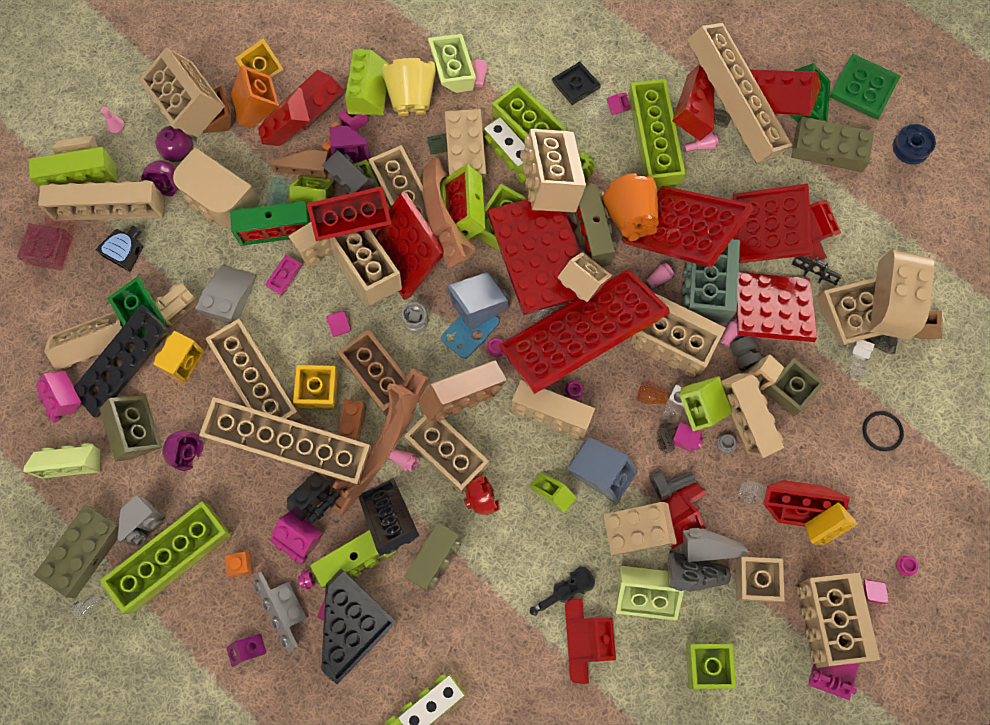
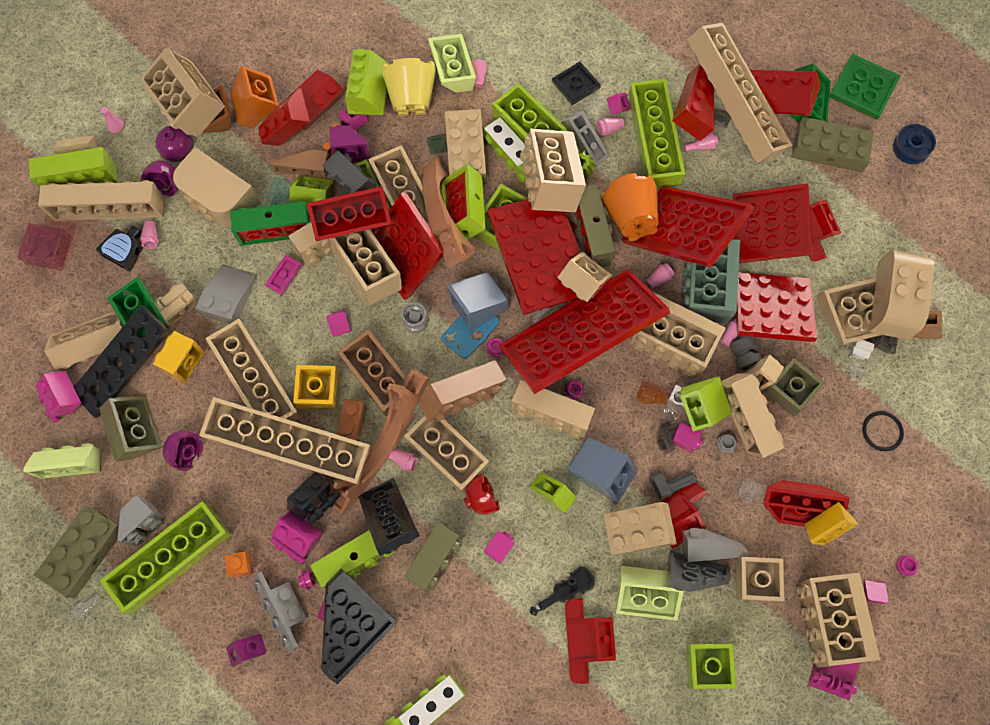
(149, 235): none -> bright pink cone
(259, 58): yellow slope -> none
(499, 546): none -> dark pink brick
(585, 136): none -> light grey slope
(609, 125): none -> bright pink cone
(824, 268): black piece -> none

